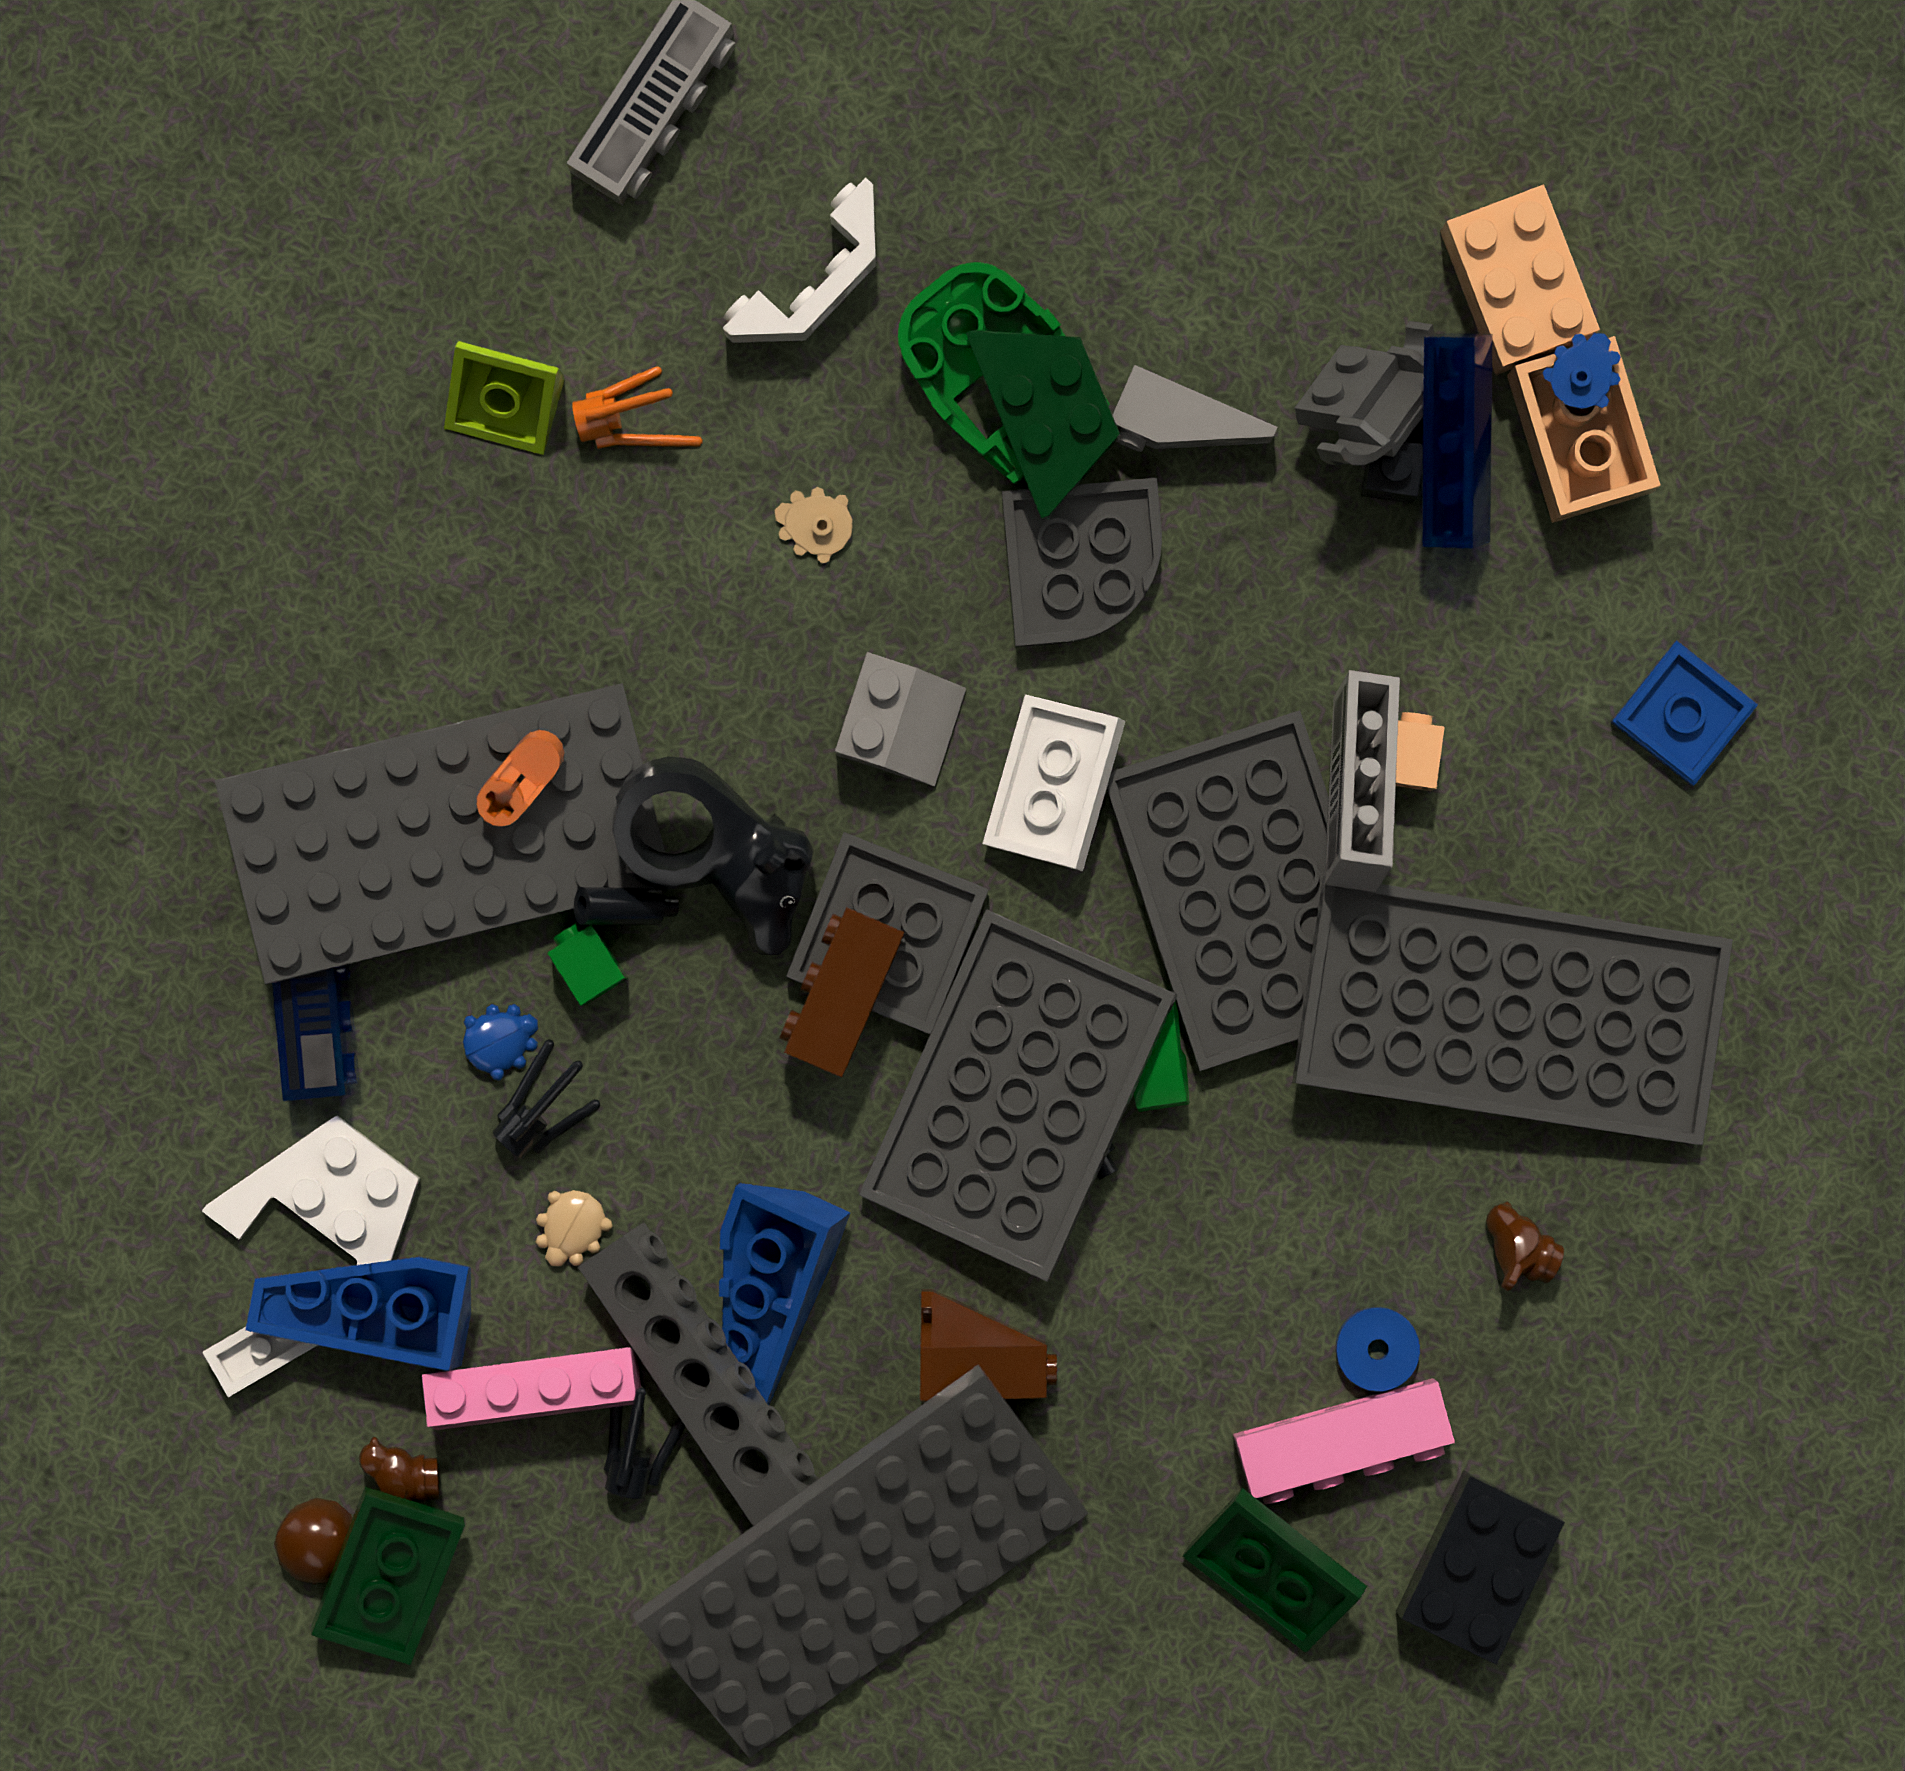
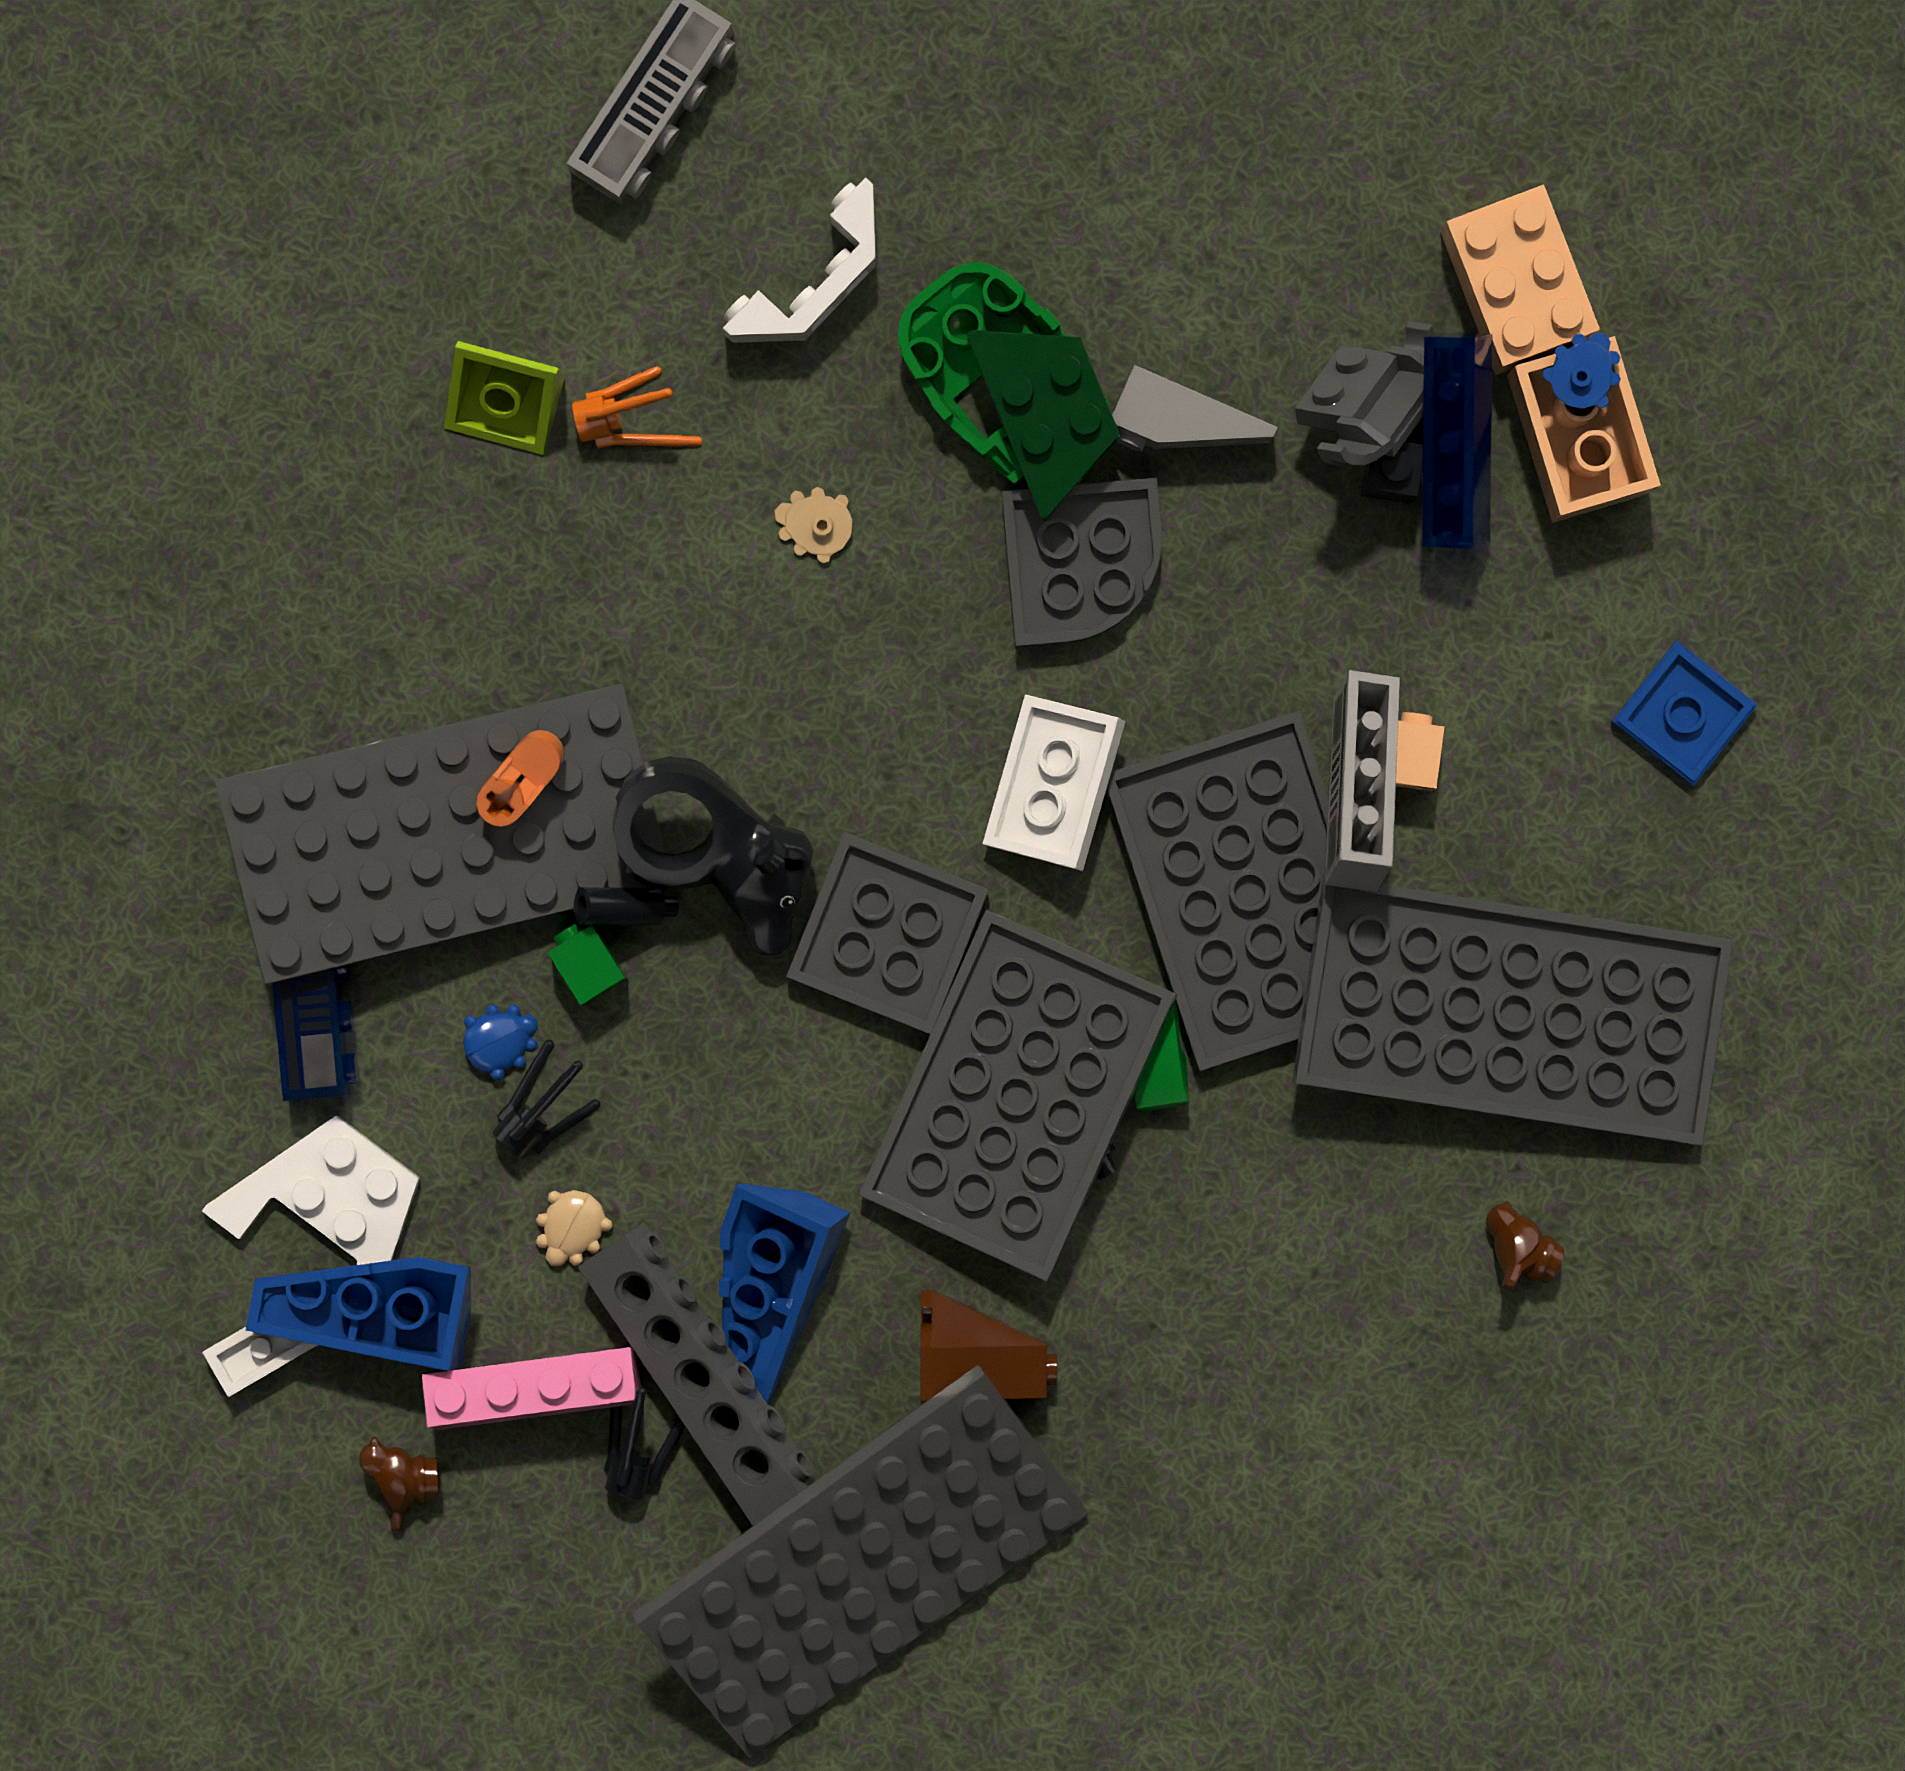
(312, 1539): reddish brown hair -> none
(387, 1576): dark green plate -> none
(841, 991): reddish brown brick -> none
(900, 719): light grey slope -> none
(1274, 1571): dark green plate -> none
(1343, 1440): bright pink brick -> none
(1394, 1366): blue piece -> none
(1480, 1567): black brick -> none

